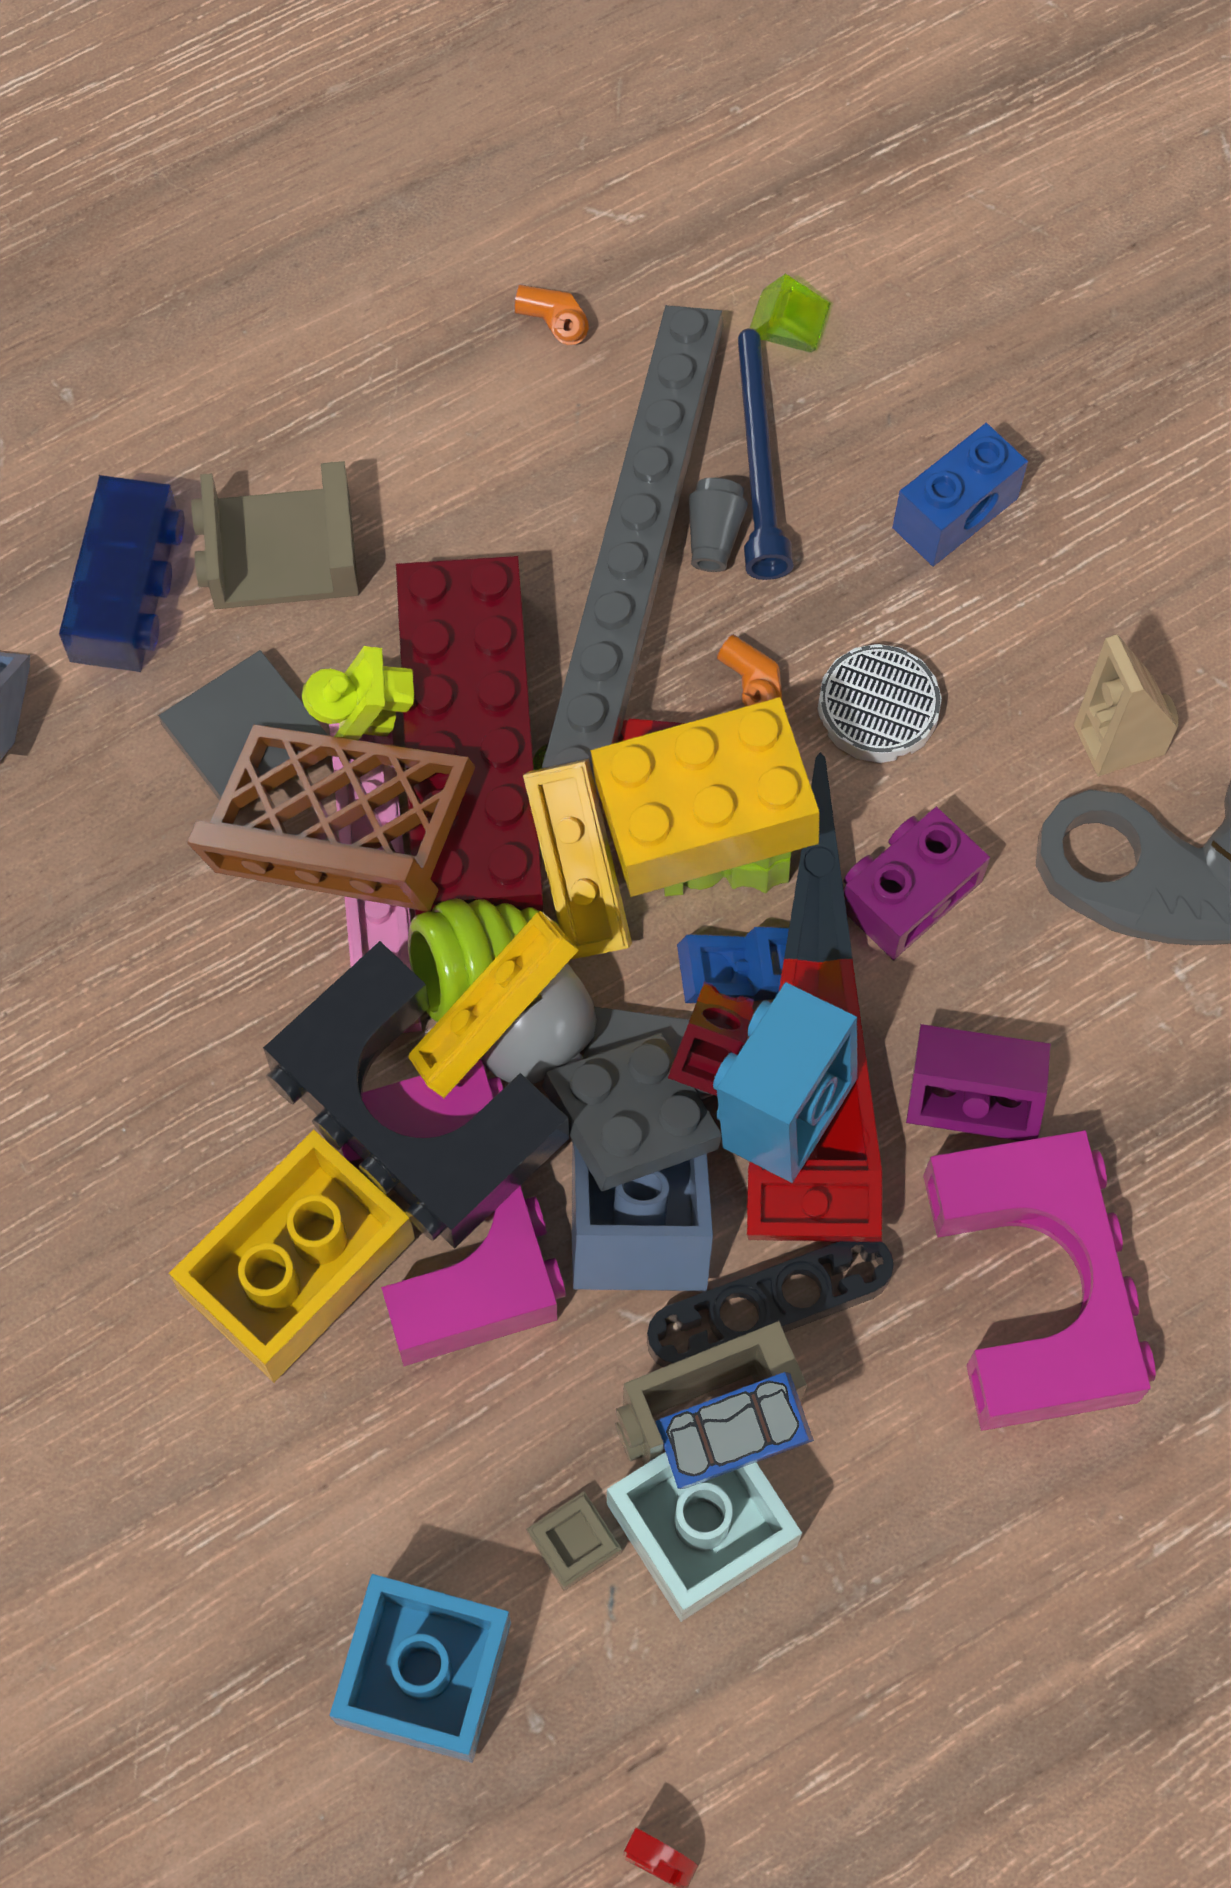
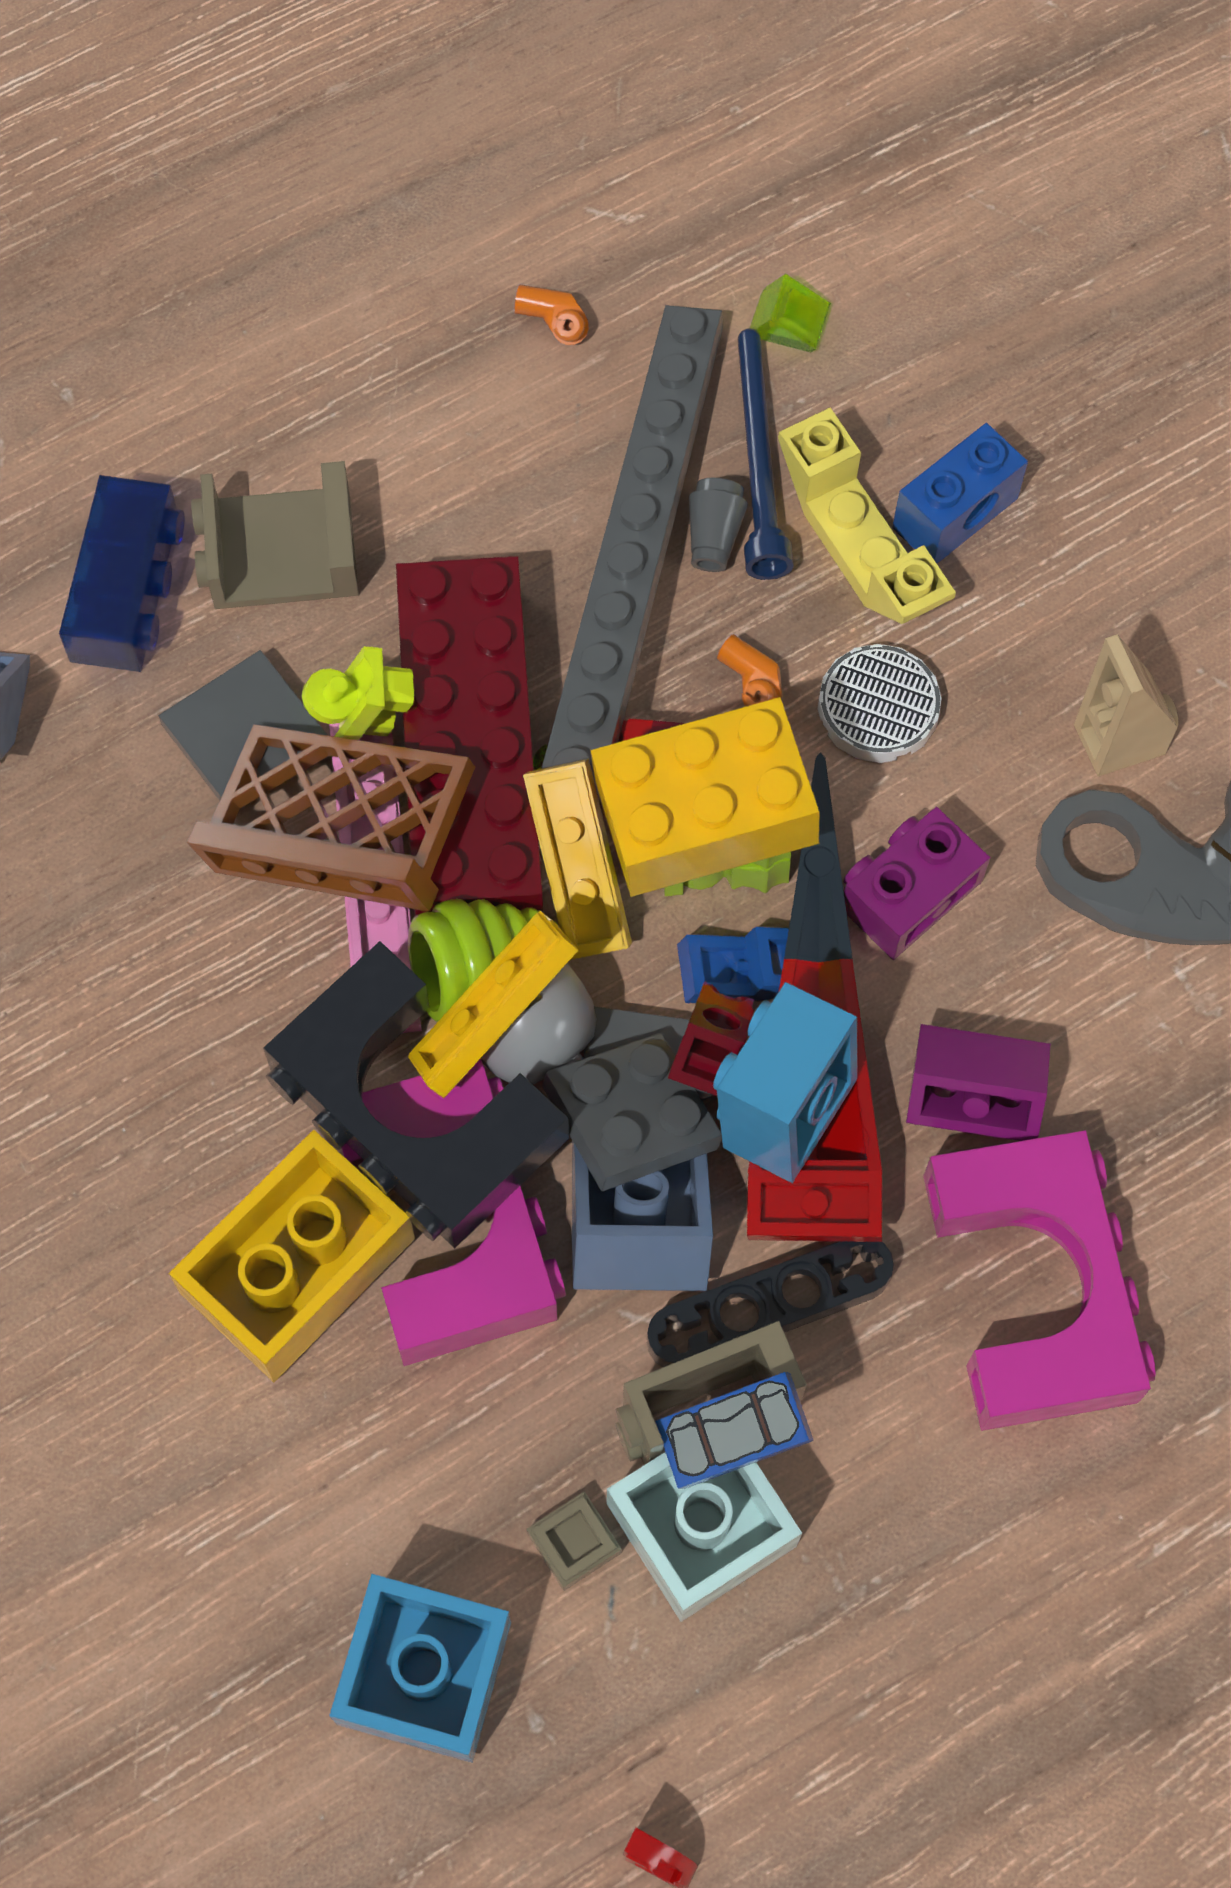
(876, 565): none -> light yellow slope

